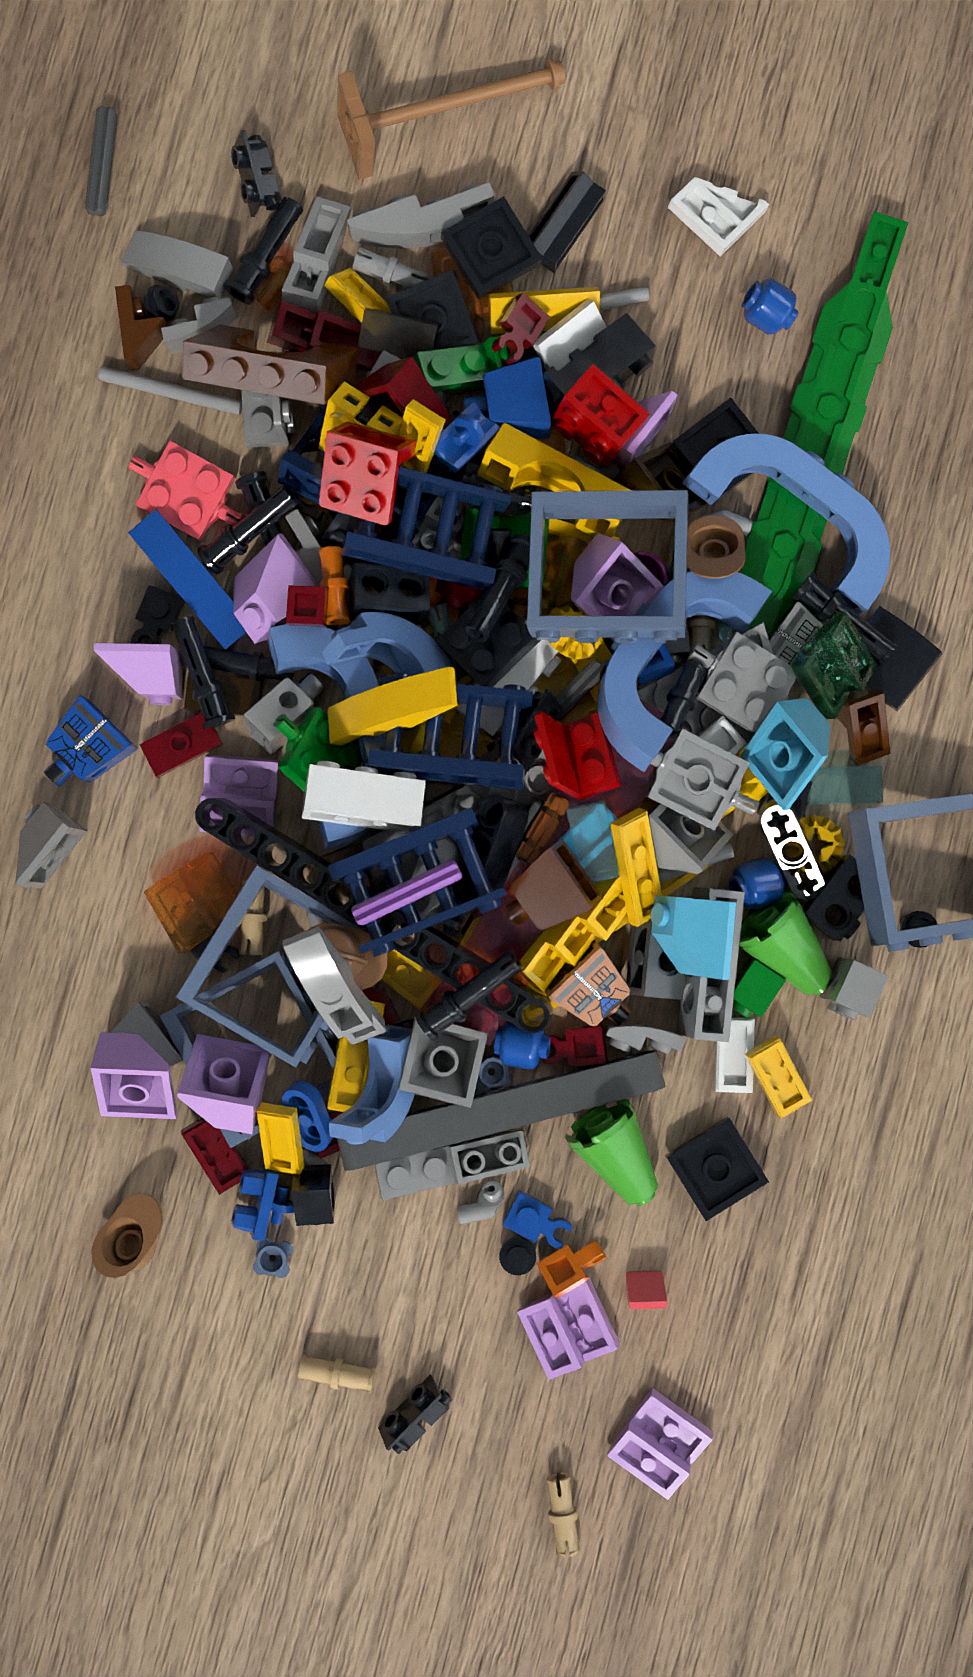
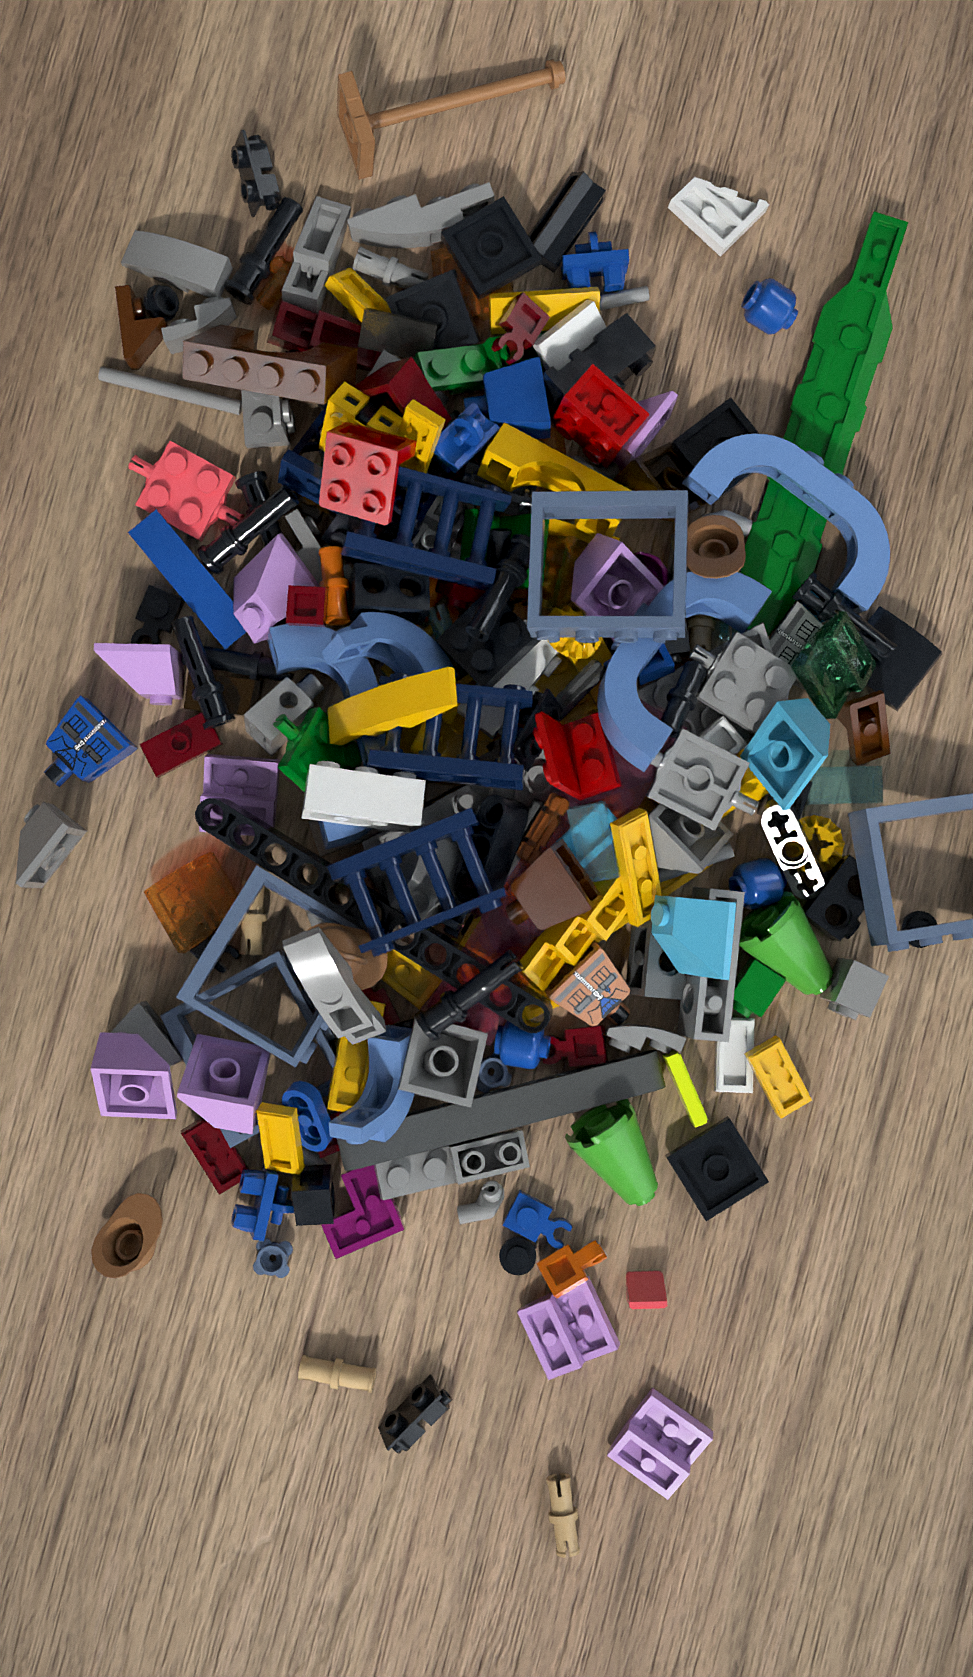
(101, 161): dark grey axle -> none
(368, 1221): none -> magenta plate
(406, 892): medium lavender axle -> none
(595, 260): none -> blue hips
(685, 1088): none -> neon yellow tile

